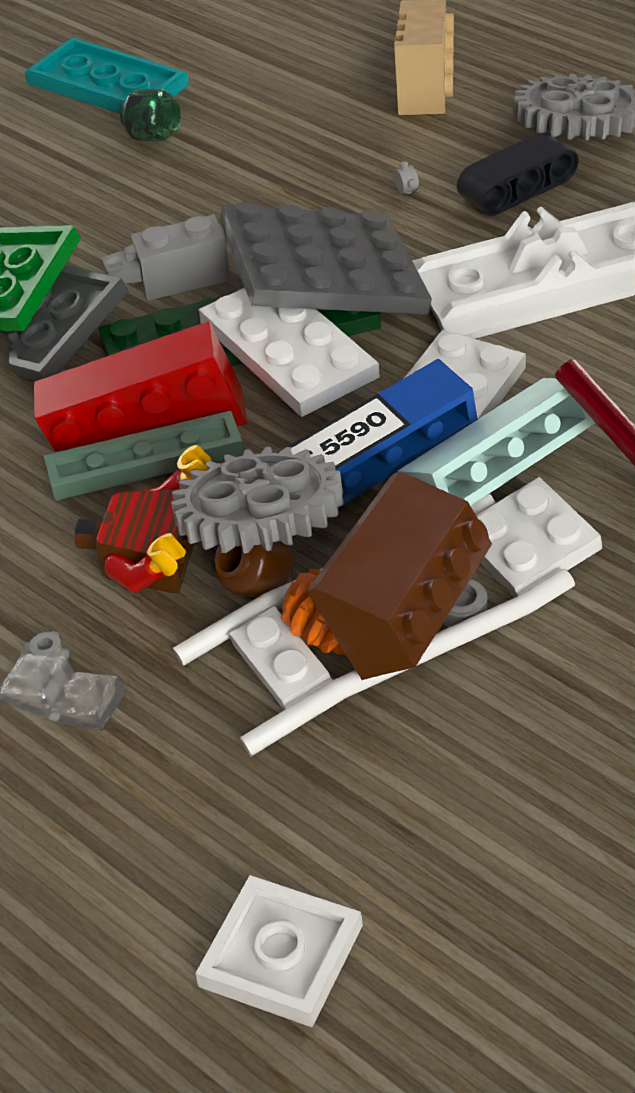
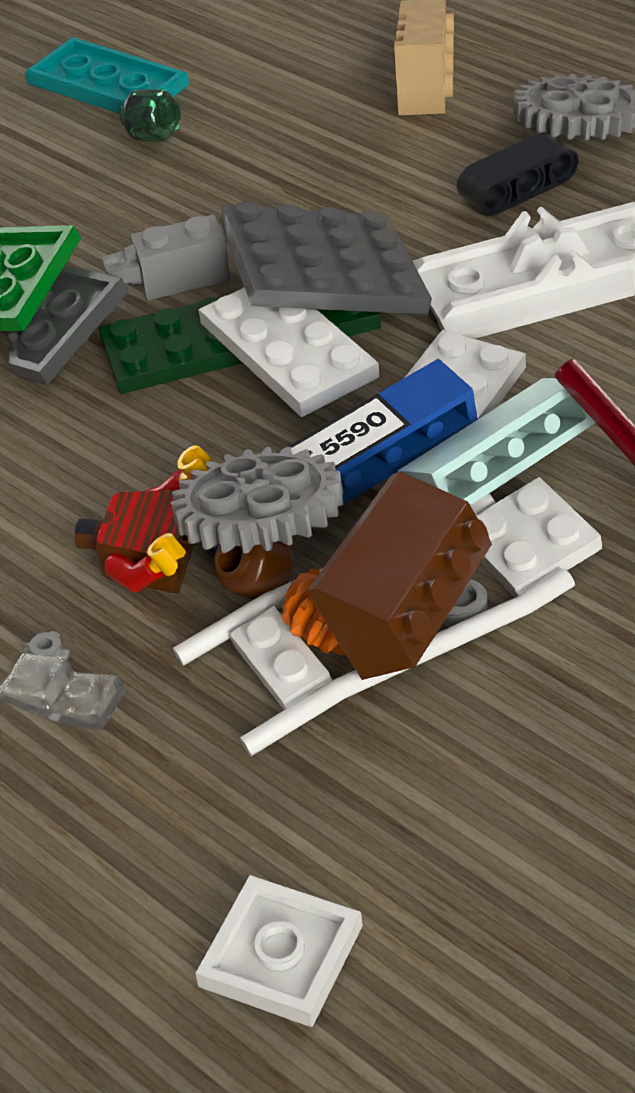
(139, 390): red wedge -> none
(140, 455): sand green plate -> none
(406, 178): light grey piece -> none

